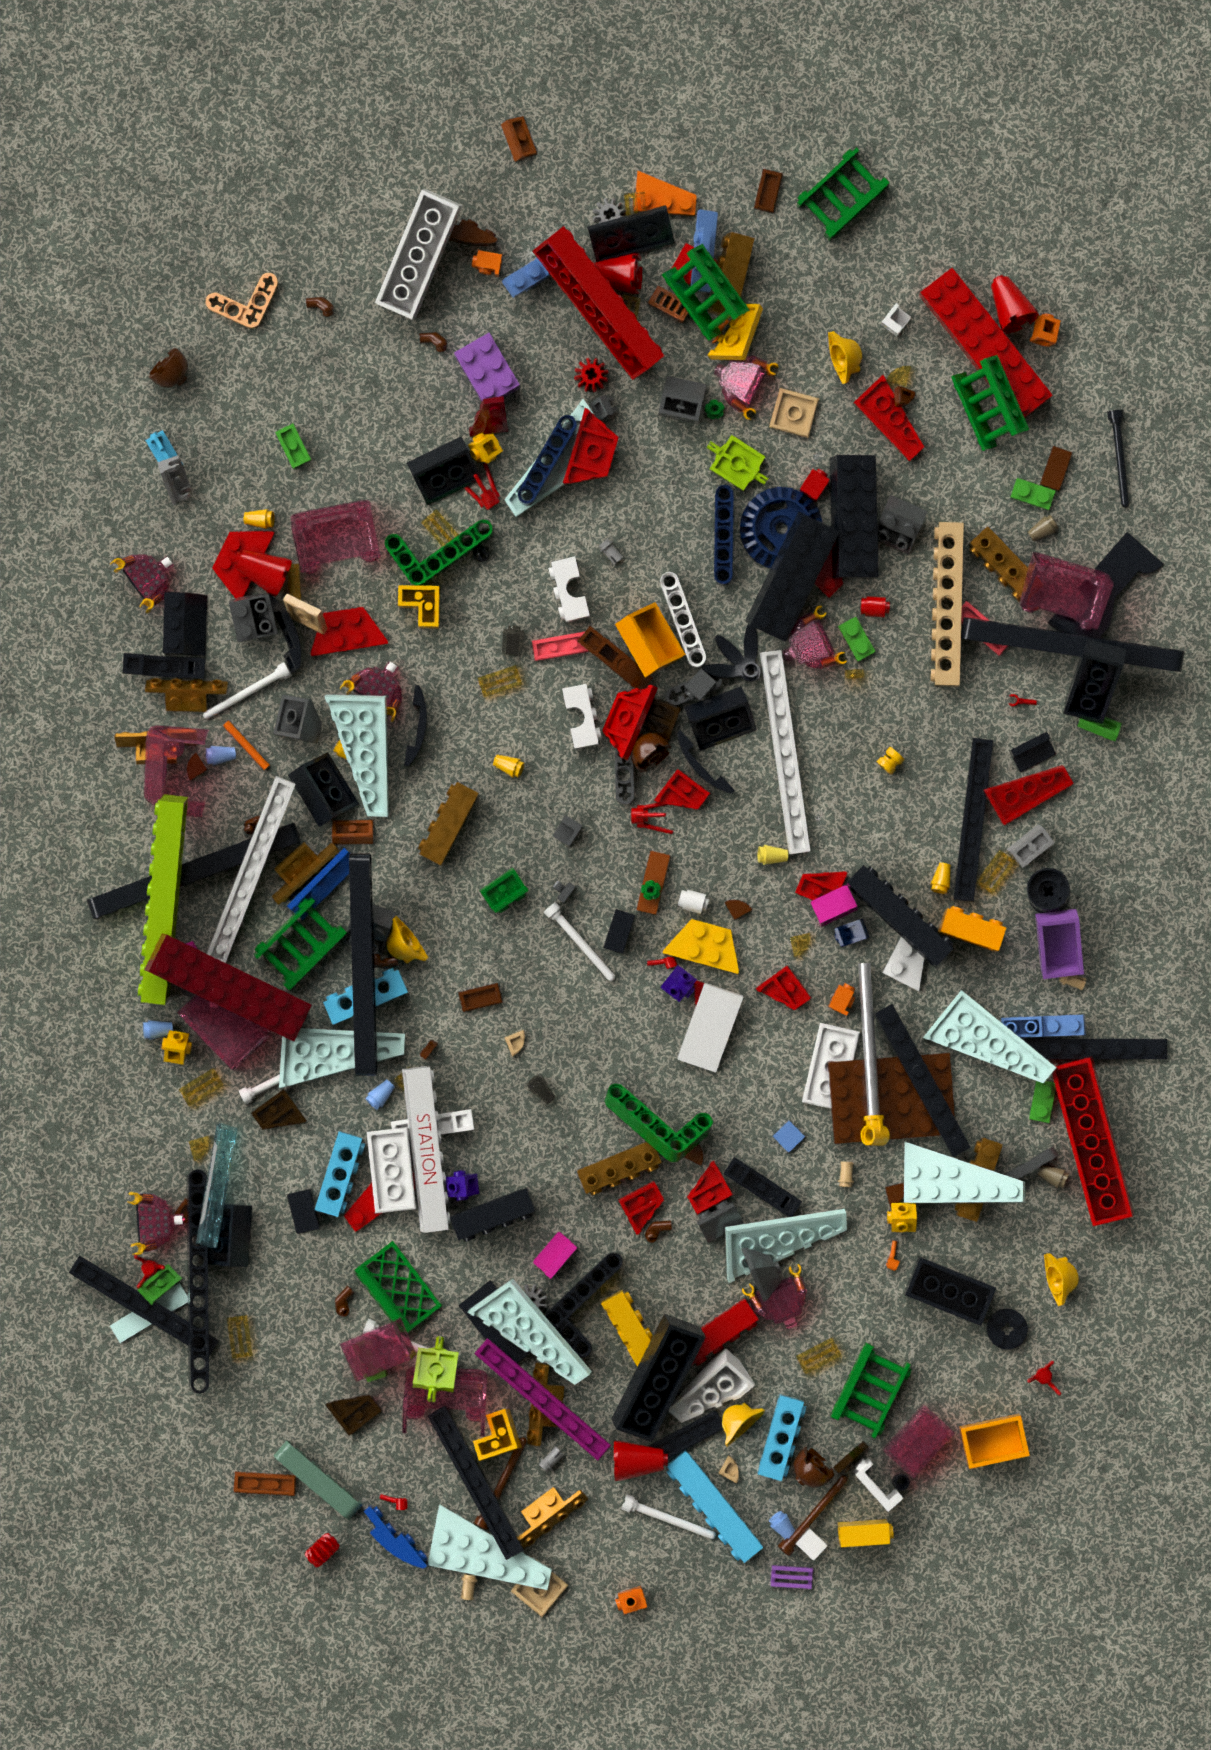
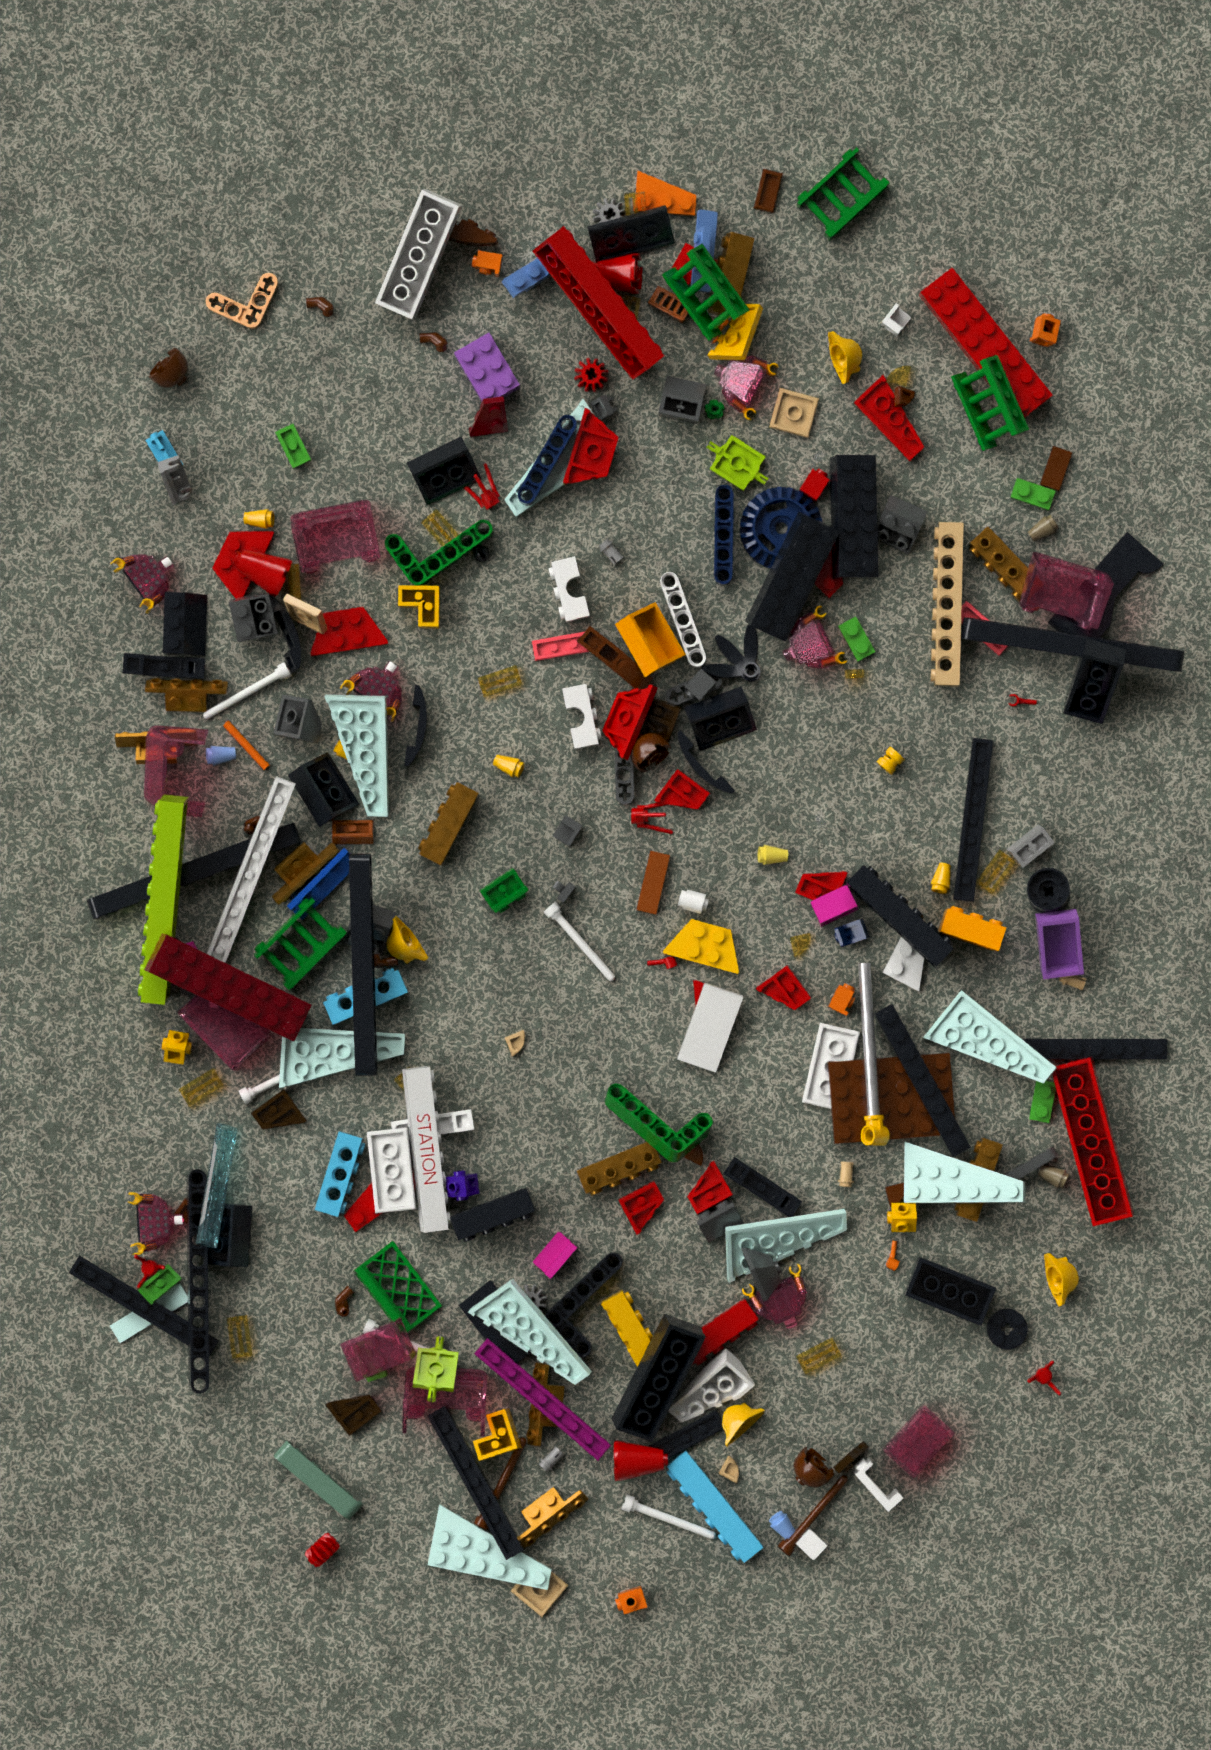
(156, 1029): light blue cone -> none
(195, 767): reddish brown tile -> none
(199, 1147): clear yellow tile -> none
(264, 1483): dark orange tile -> none
(303, 1211): black panel -> none
(380, 1094): light blue cone -> none
(399, 1546): blue slope -> none
(401, 1504): red hand -> none
(428, 1049): reddish brown tile -> none
(468, 1586): tan pin -> none
(480, 997): reddish brown tile -> none
(484, 448): yellow brick -> none
(513, 641): clear smoke brick -> none
(518, 138): dark orange slope -> none
(540, 1088): clear smoke cone -> none
(619, 931): black panel -> none
(650, 895): green plate -> none
(655, 1229): reddish brown arm -> none
(679, 984): dark purple brick -> none
(737, 908): reddish brown tile -> none
(784, 1405): medium azure brick -> none
(785, 752): white plate -> none
(788, 1136): medium blue piece -> none
(794, 1577): medium lavender tile -> none
(850, 1391): green fence -> none
(865, 1533): yellow brick -> none
(875, 606): red brick -> none
(900, 1486): black hinge -> none
(994, 1441): light orange piece -> none
(1011, 305): red cone -> none
(1025, 793): red wing -> none
(1032, 752): black panel -> none
(1046, 1025): medium blue slope -> none
(1108, 730): bright green plate -> none
(1115, 418): black piece -> none

